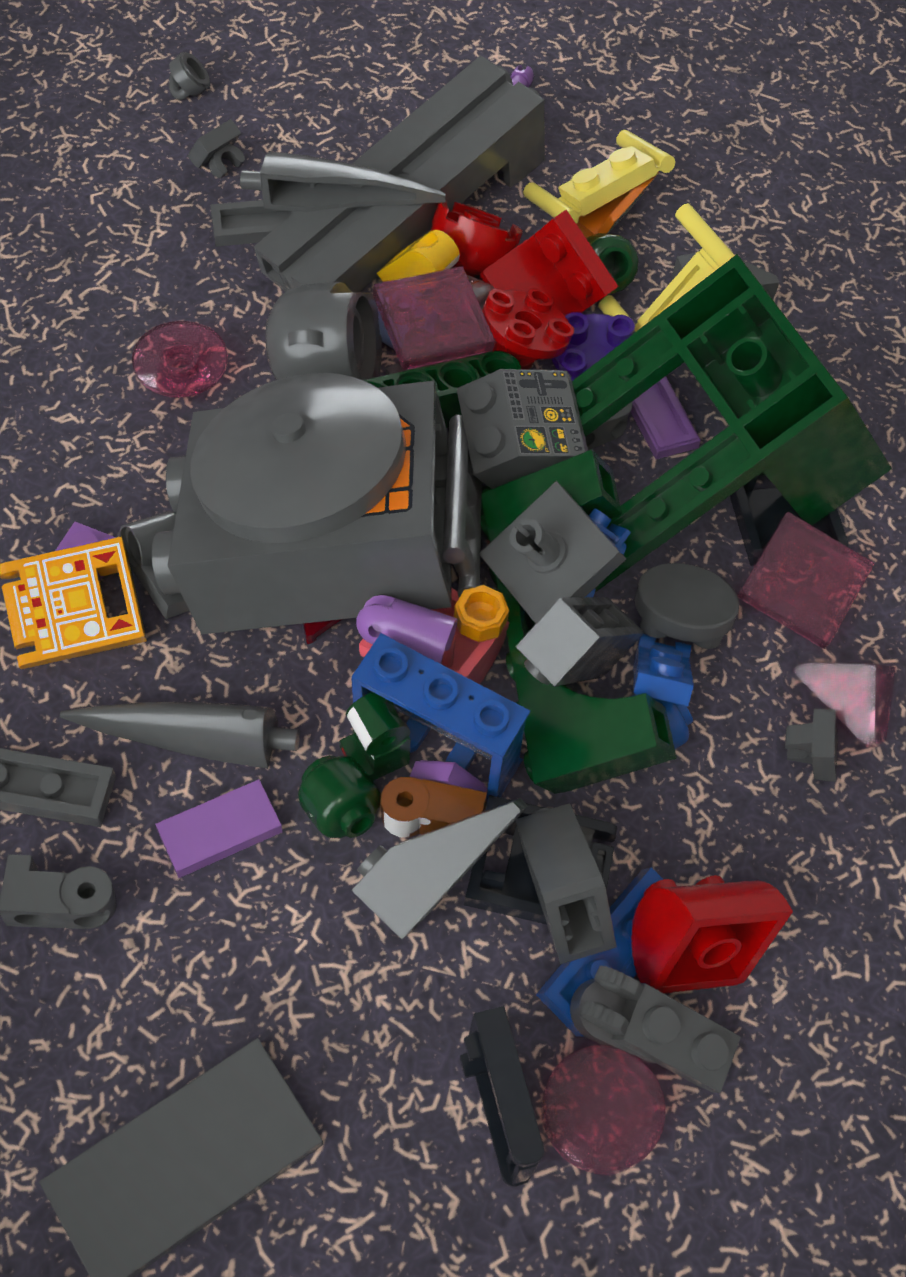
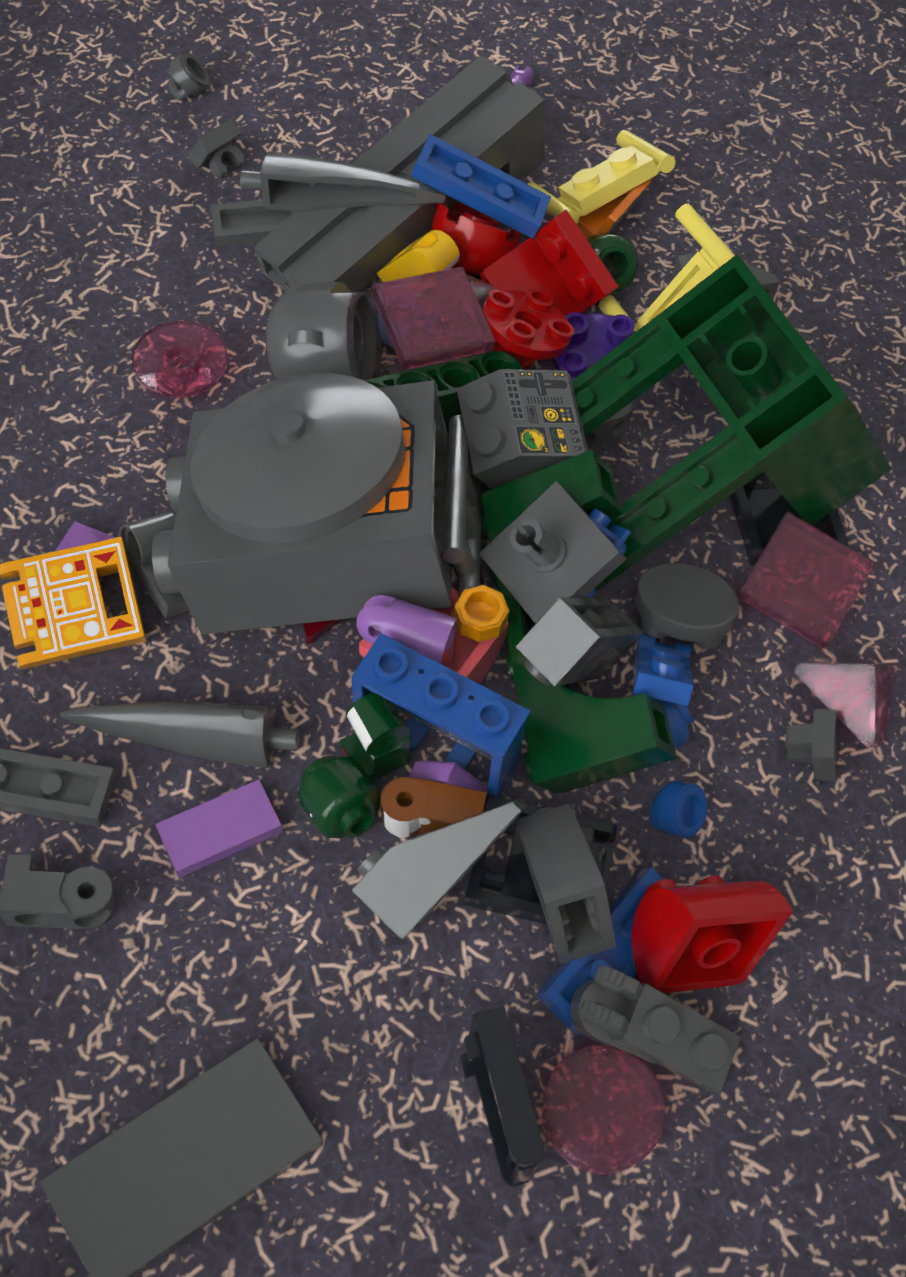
(481, 186): none -> blue plate
(664, 421): medium lavender tile -> none
(679, 809): none -> blue tile

